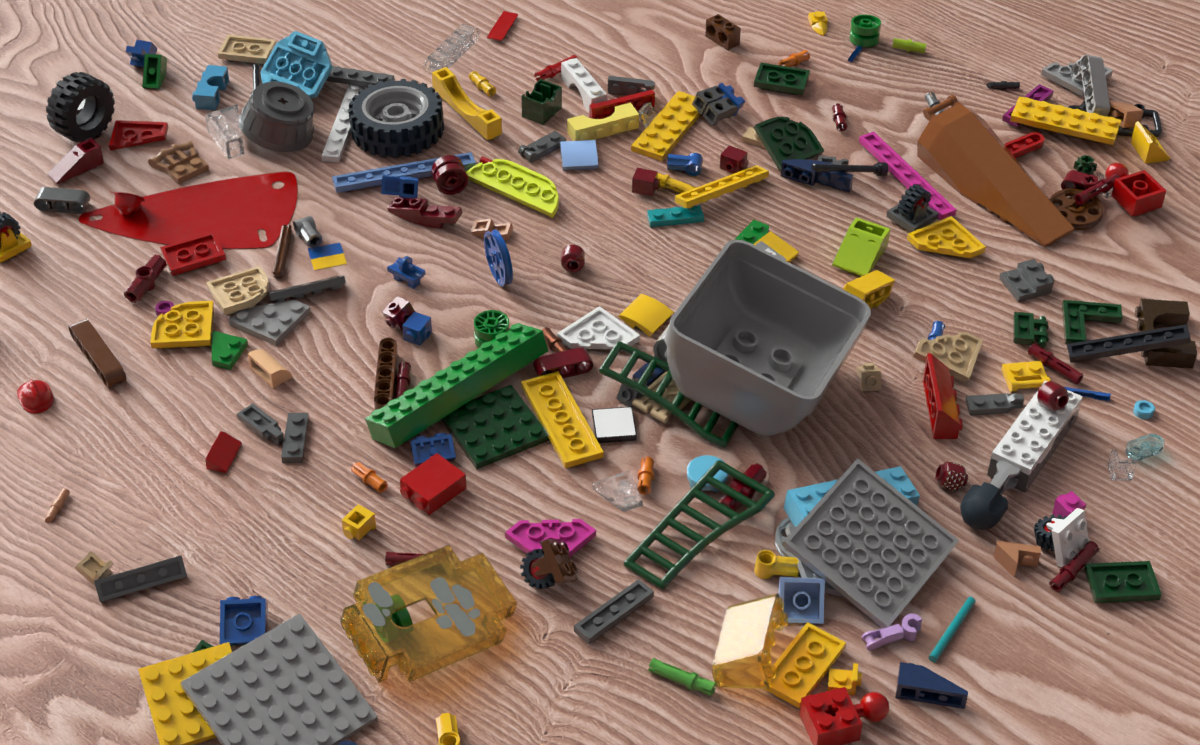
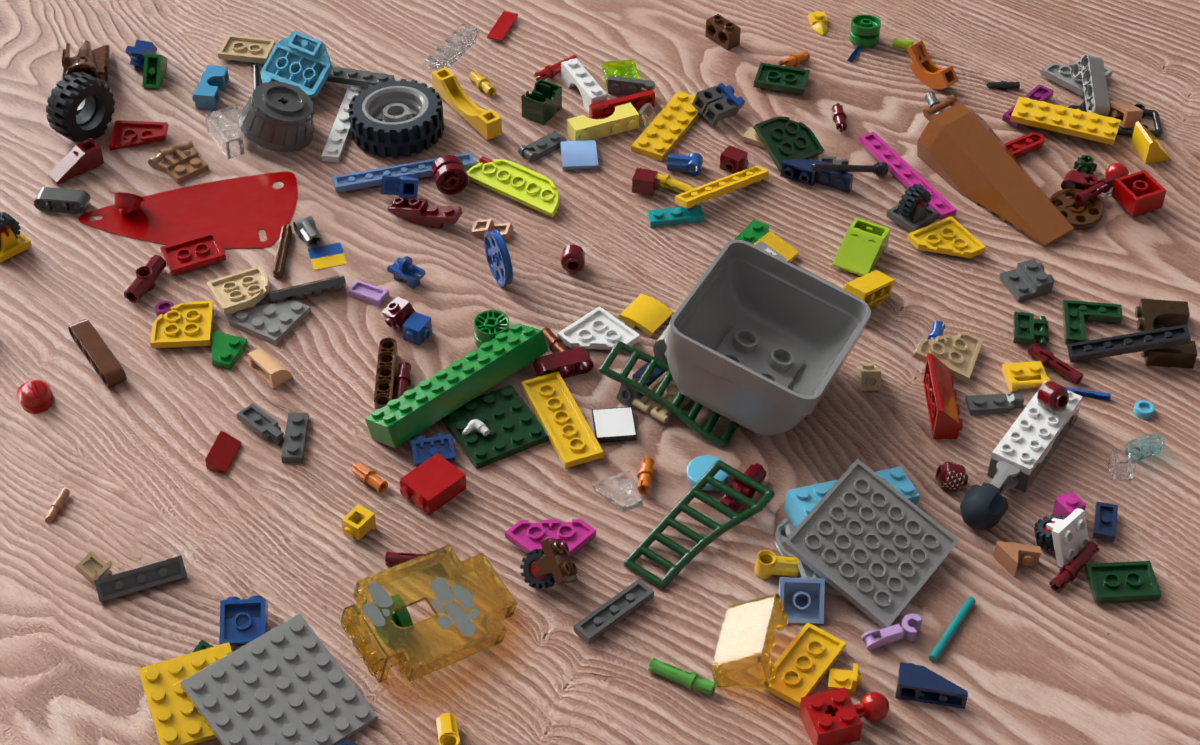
(86, 60): none -> reddish brown piece
(367, 293): none -> lavender tile
(478, 425): none -> white animal
(622, 68): none -> clear neon green tile
(927, 71): none -> orange arch
(1105, 521): none -> dark blue plate

